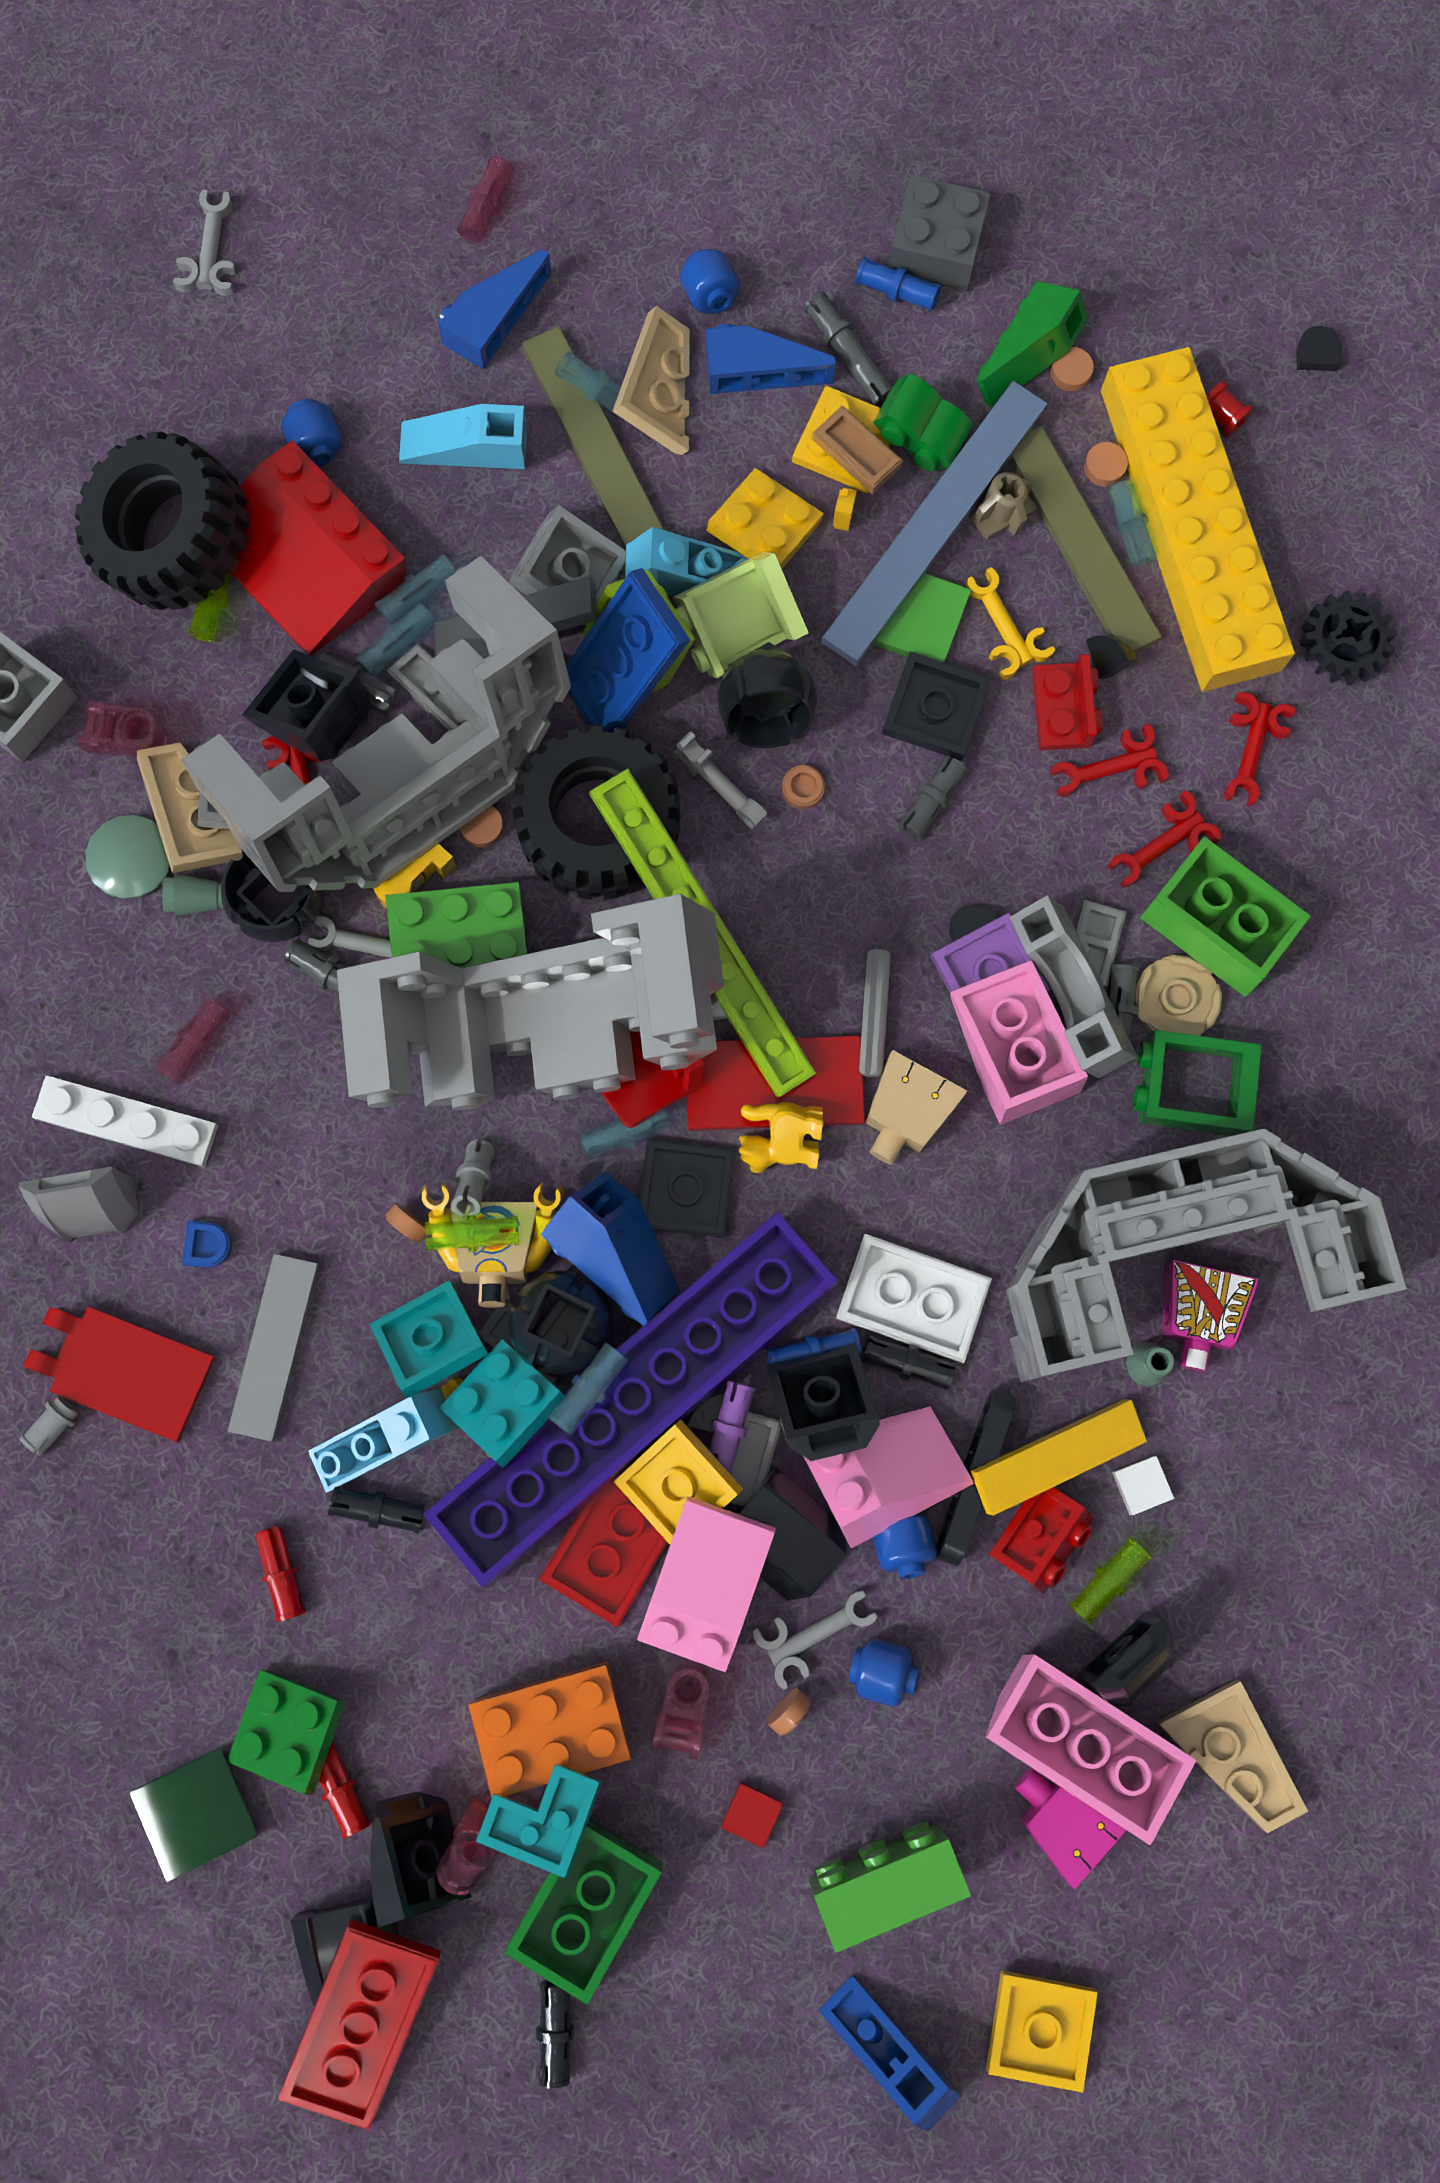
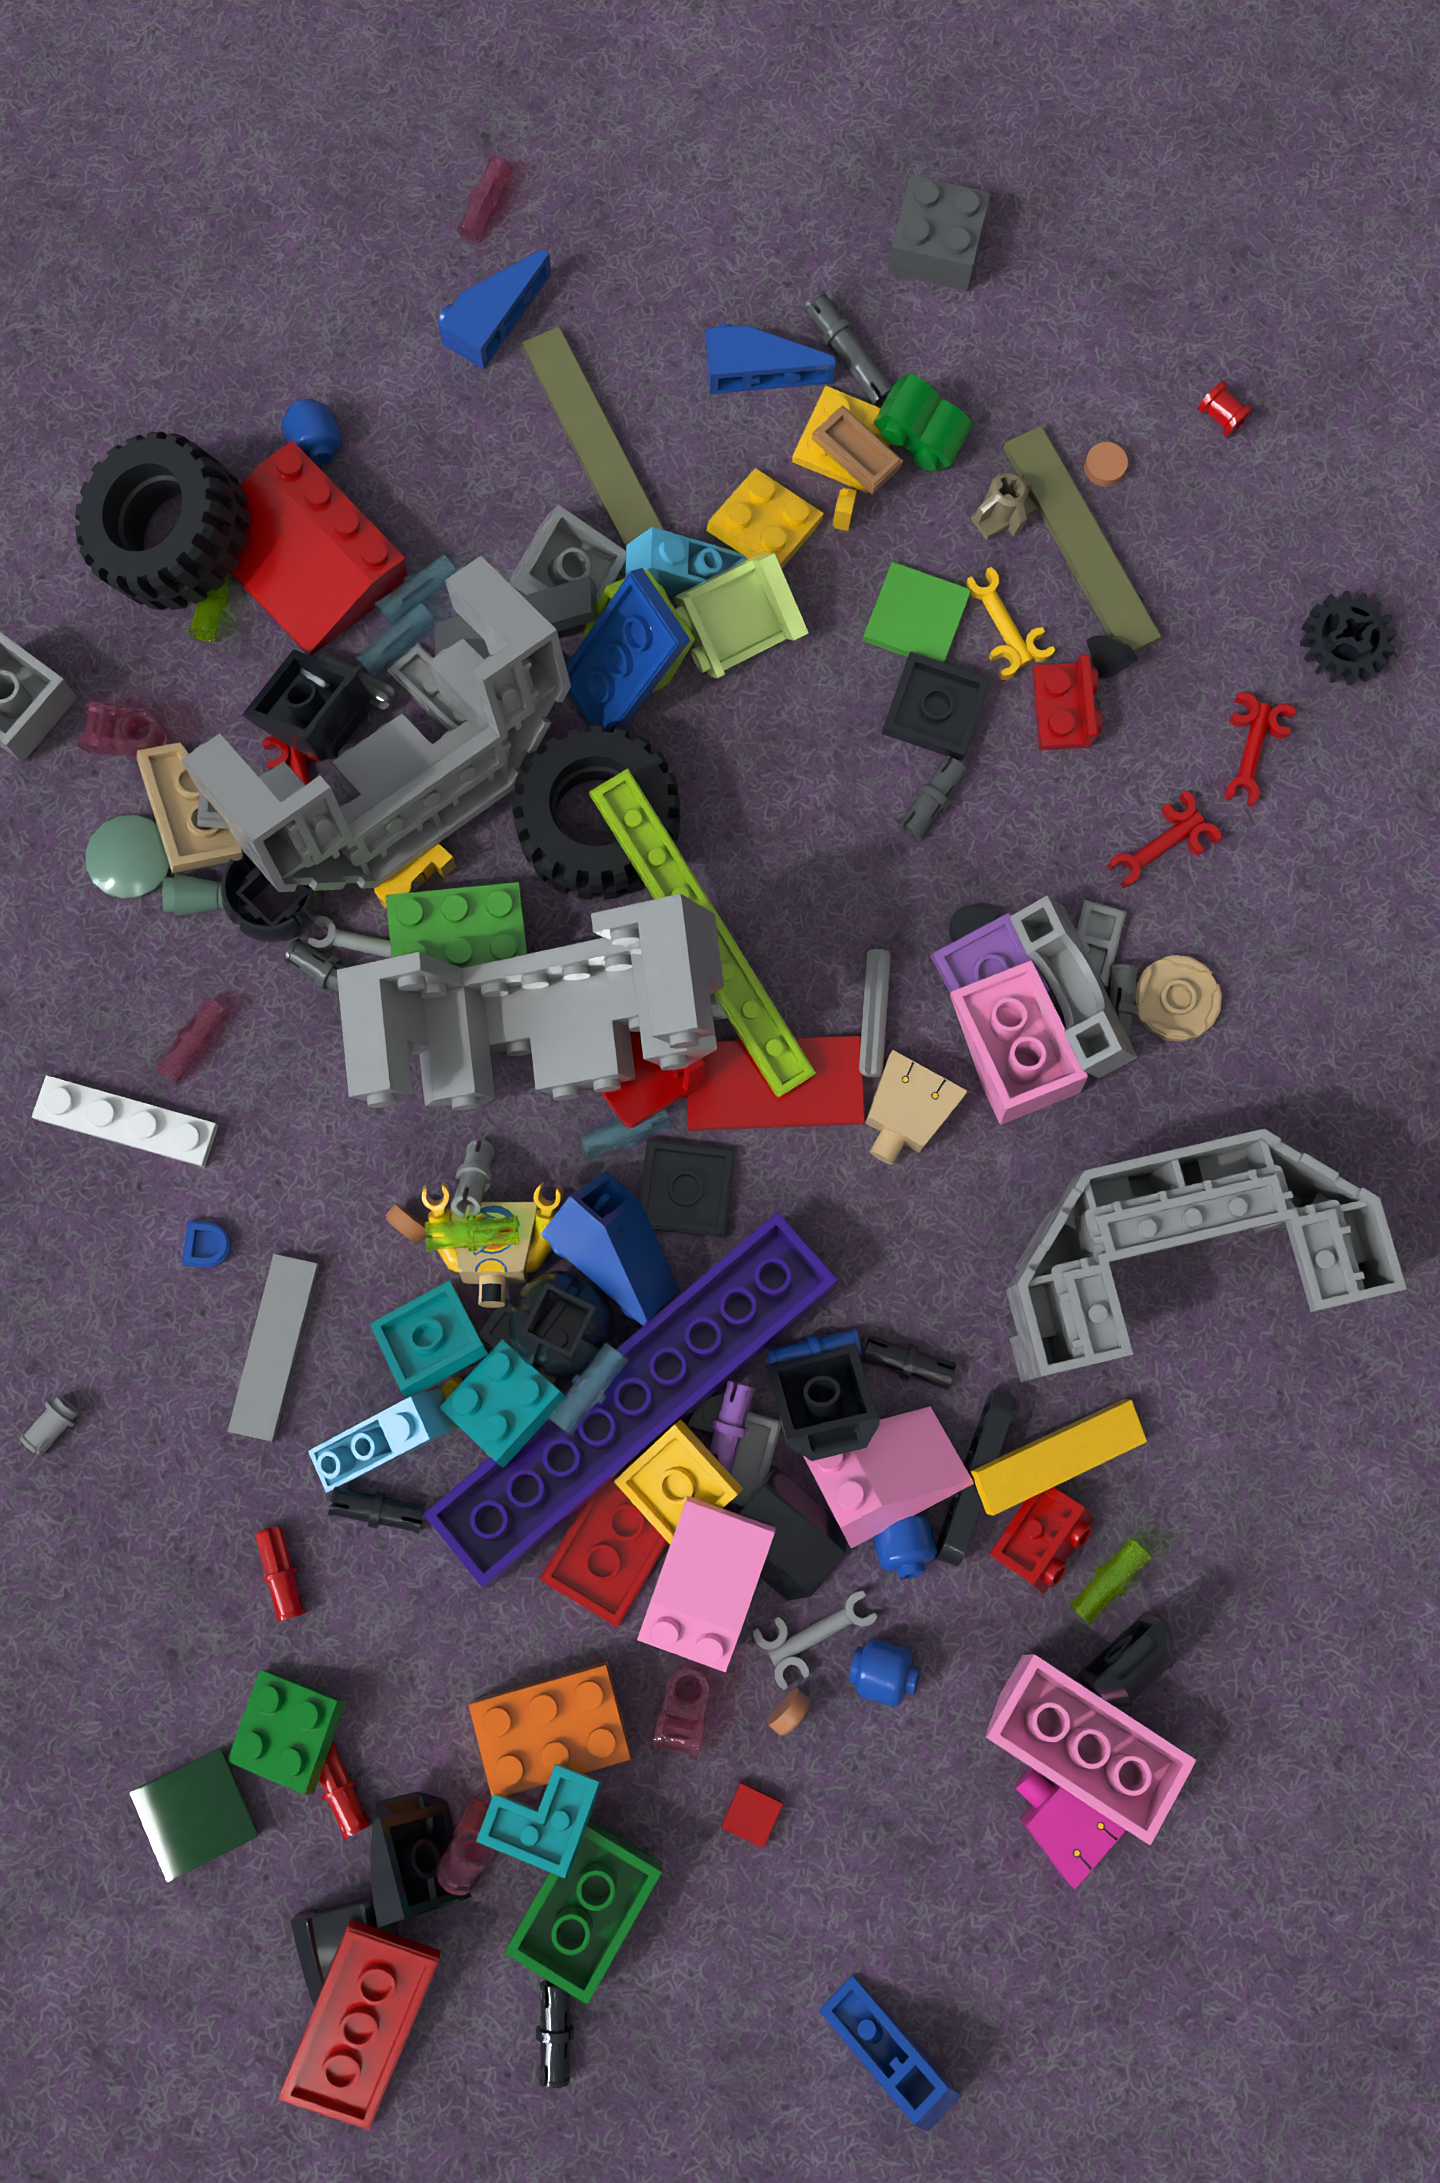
(83, 1202): light grey slope -> none
(124, 1371): red tile -> none
(208, 272): light grey bar -> none
(467, 437): medium azure slope -> none
(484, 828): nougat tile -> none
(591, 382): clear light blue axle -> none
(655, 382): tan wing -> none
(698, 762): light grey bar -> none
(709, 281): blue head -> none
(767, 698): black piece -> none
(787, 1130): yellow animal -> none
(803, 787): nougat tile -> none
(887, 1885): bright green brick -> none
(898, 284): blue pin -> none
(913, 1298): white tile -> none
(934, 523): sand blue tile -> none
(1035, 339): green slope -> none
(1041, 2031): yellow plate -> none
(1072, 370): nougat tile -> none
(1131, 523): clear light blue axle -> none
(1140, 756): red bar -> none
(1140, 1365): sand green cone -> none
(1143, 1485): white tile -> none
(1196, 520): yellow brick -> none
(1204, 1309): torso -> none
(1225, 917): bright green brick -> none
(1237, 1754): tan wing -> none
(1242, 1087): green window -> none
(1319, 350): black tile -> none

